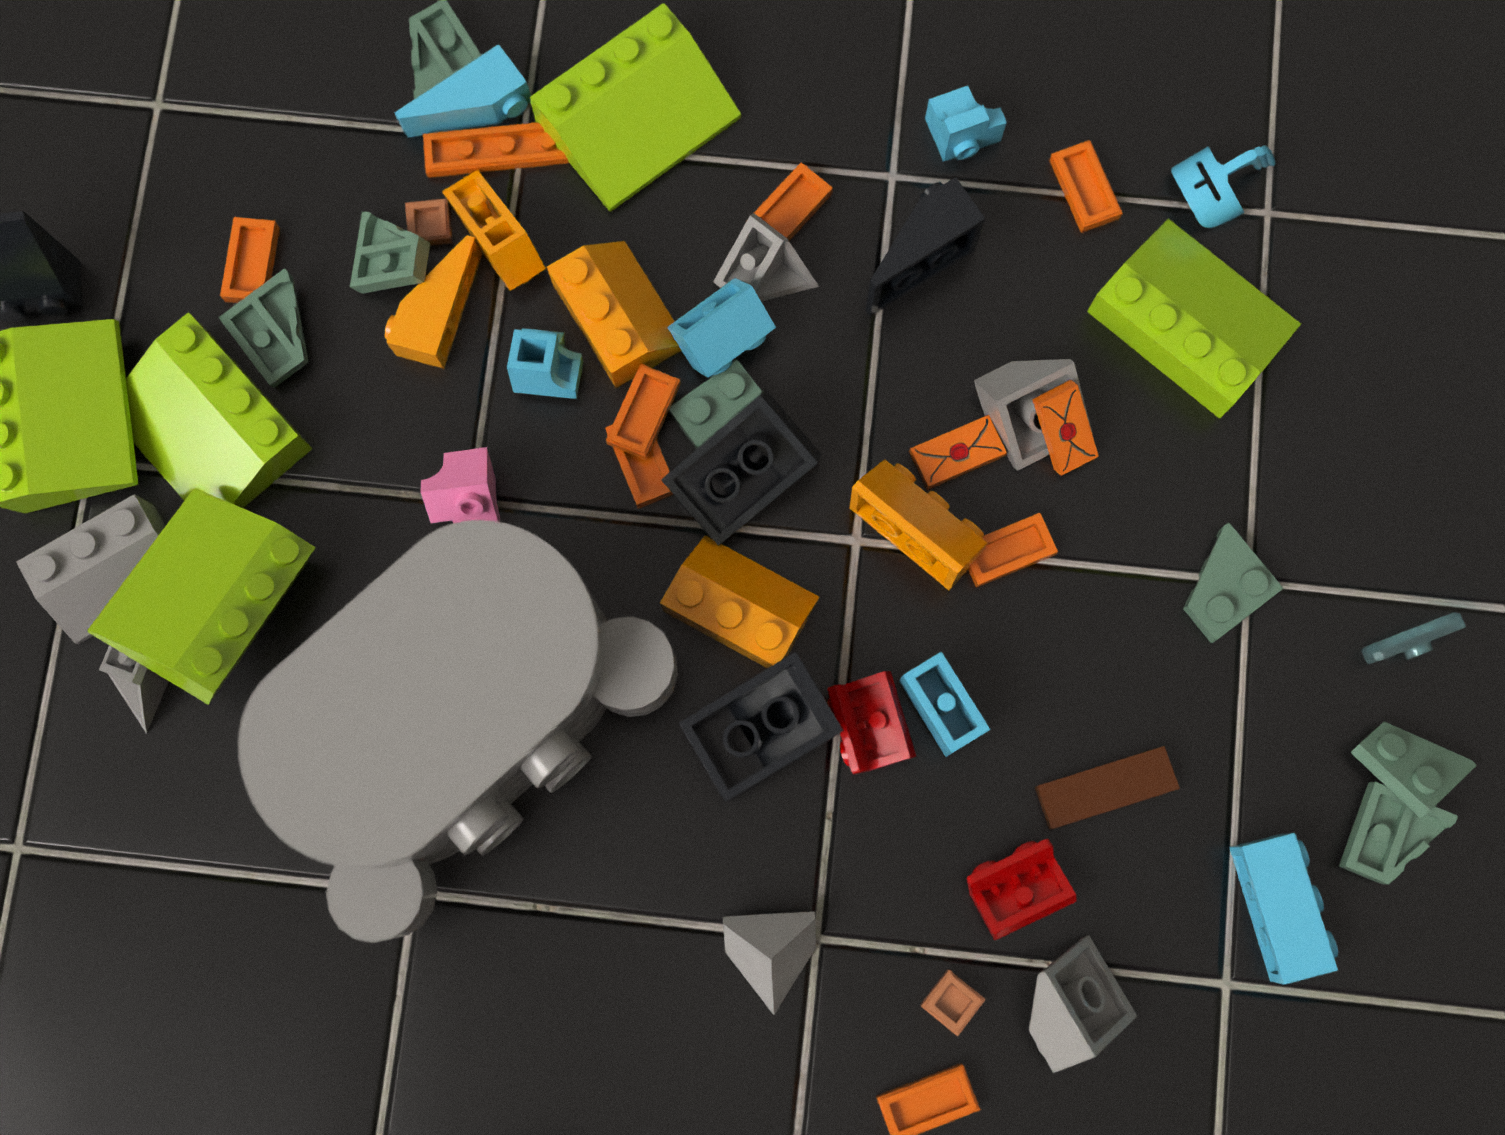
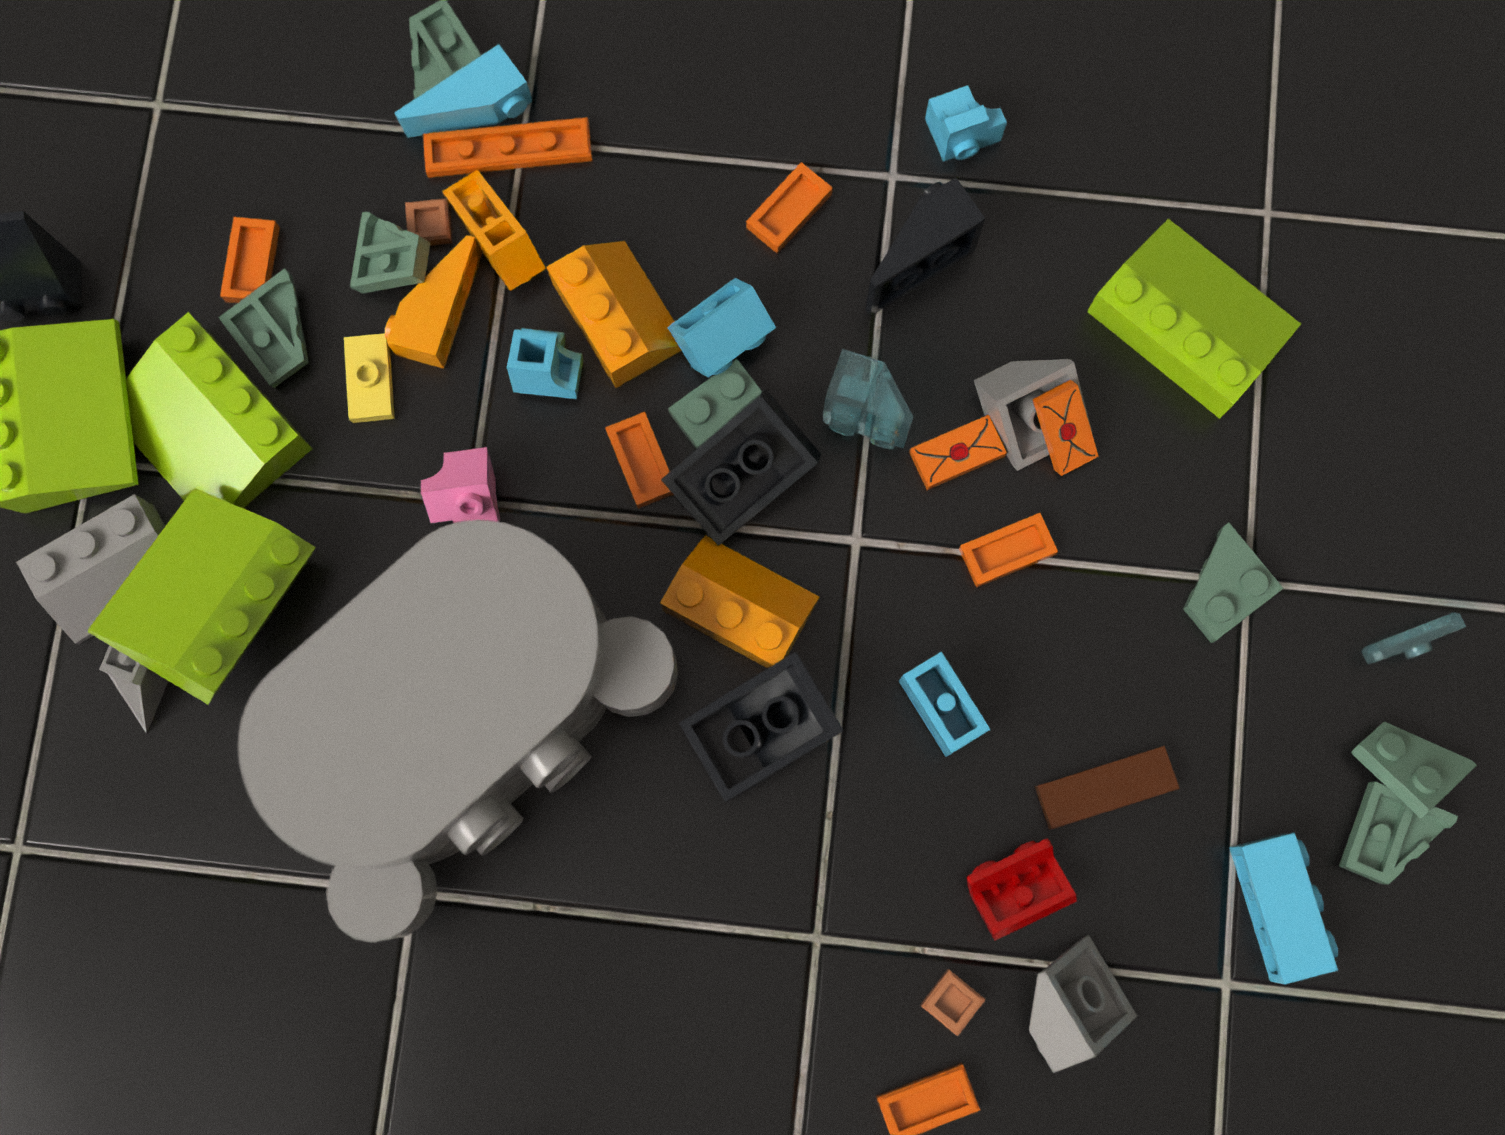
(368, 378): none -> light yellow plate
(635, 107): lime slope -> none
(643, 411): orange tile -> none
(766, 262): light grey slope -> none
(770, 950): light grey slope -> none
(866, 402): none -> clear light blue slope
(871, 722): red bracket -> none
(917, 522): light orange slope -> none
(1085, 186): orange tile -> none
(1201, 200): medium azure helmet -> none

